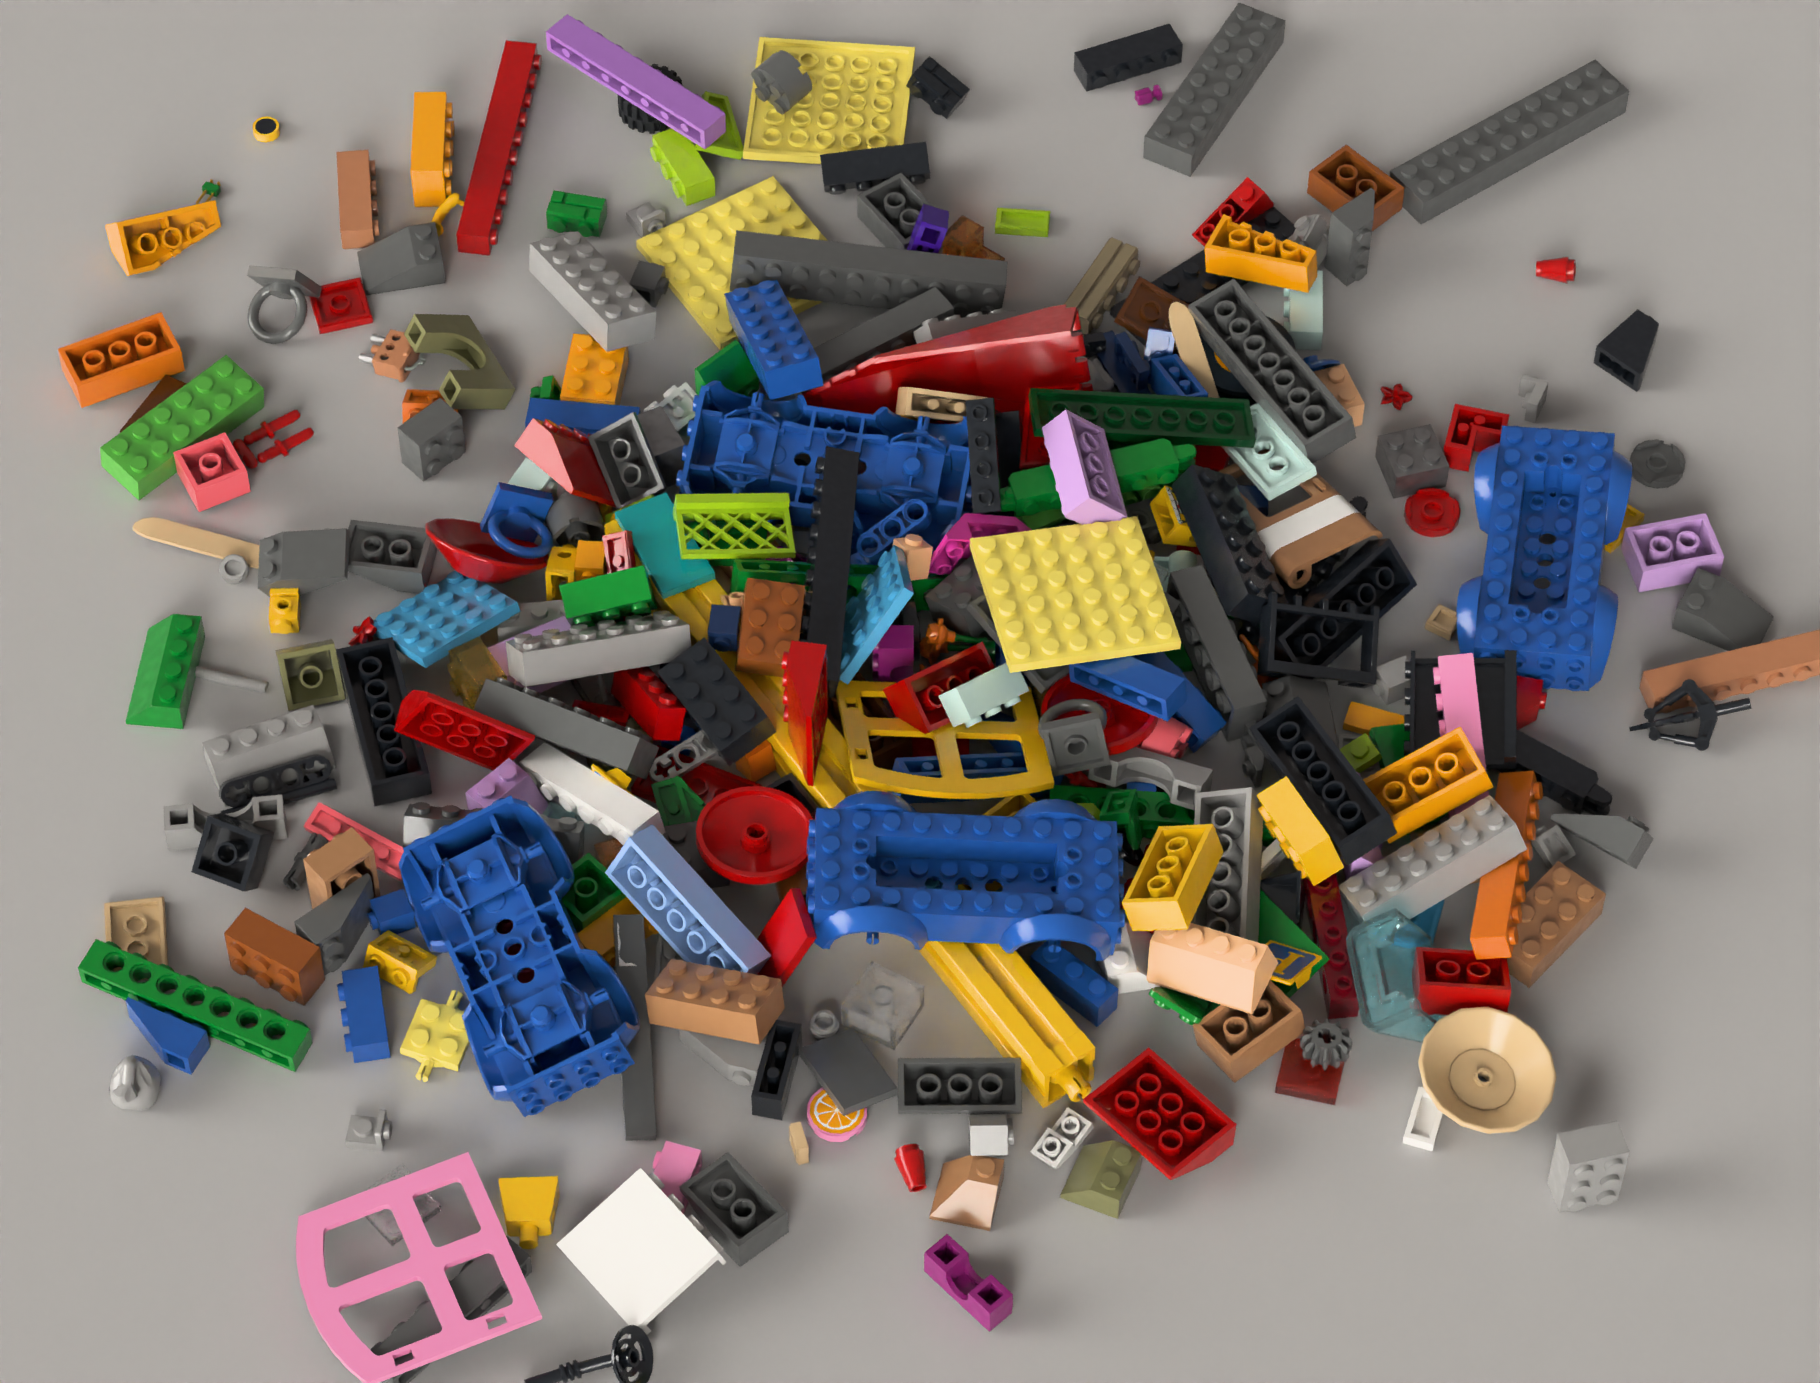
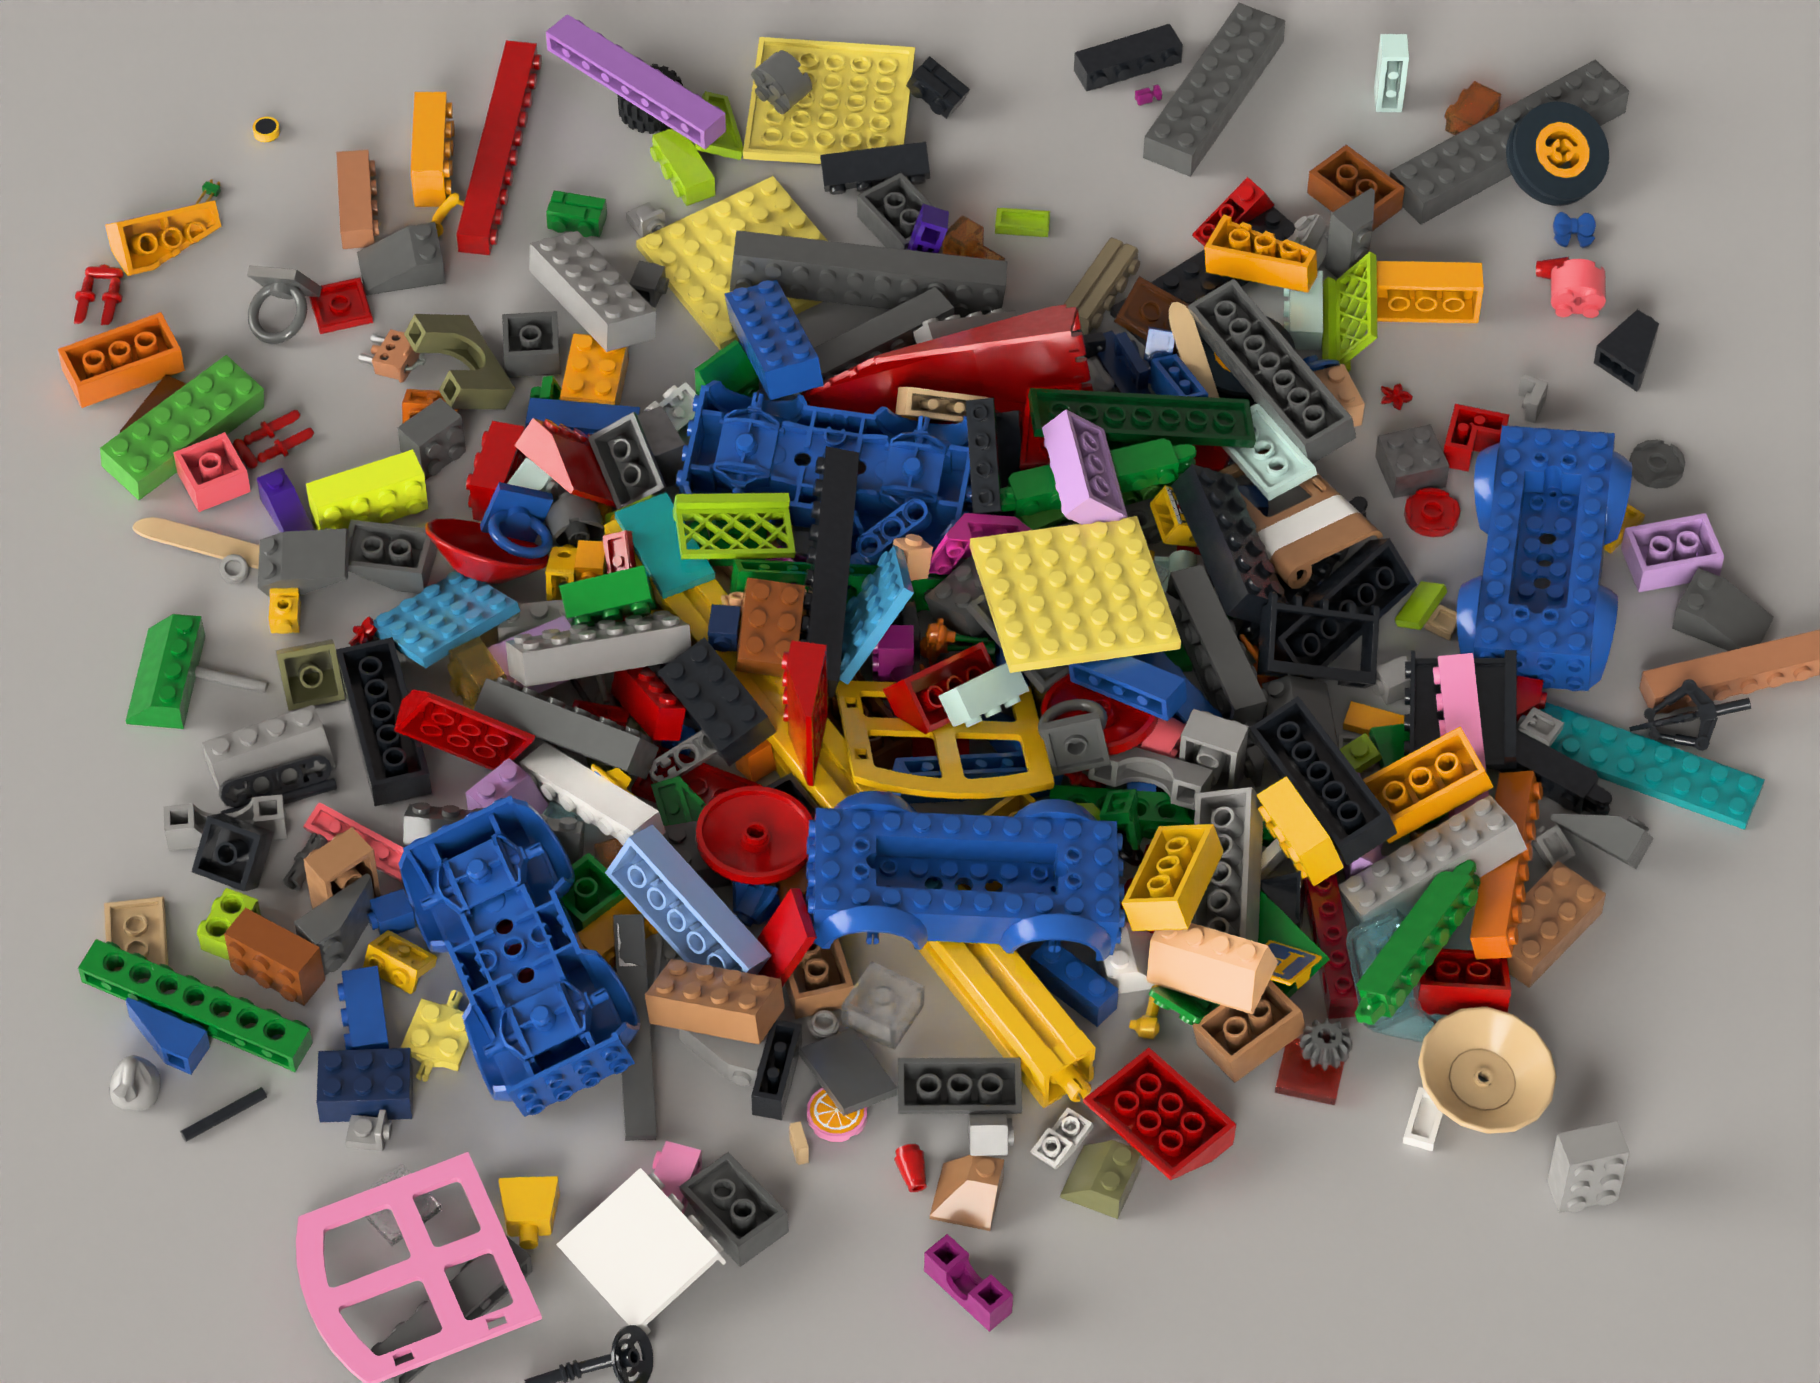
(110, 298): none -> red piece
(221, 919): none -> lime brick
(223, 1114): none -> black bar
(282, 502): none -> dark purple slope
(364, 1083): none -> dark blue brick
(369, 493): none -> neon yellow brick
(494, 464): none -> red brick
(531, 344): none -> dark grey brick
(754, 902): none -> blue brick
(819, 981): none -> medium nougat brick
(1147, 1025): none -> yellow piece
(1217, 746): none -> light grey brick
(1339, 311): none -> lime fence
(1391, 72): none -> light aqua brick
(1417, 942): none -> green hinge
(1421, 605): none -> lime tile
(1429, 291): none -> light orange brick
(1471, 108): none -> clear orange brick
(1537, 165): none -> black wheel
(1540, 726): none -> light grey bracket
(1565, 226): none -> blue piece
(1578, 288): none -> coral brick
(1657, 768): none -> teal plate

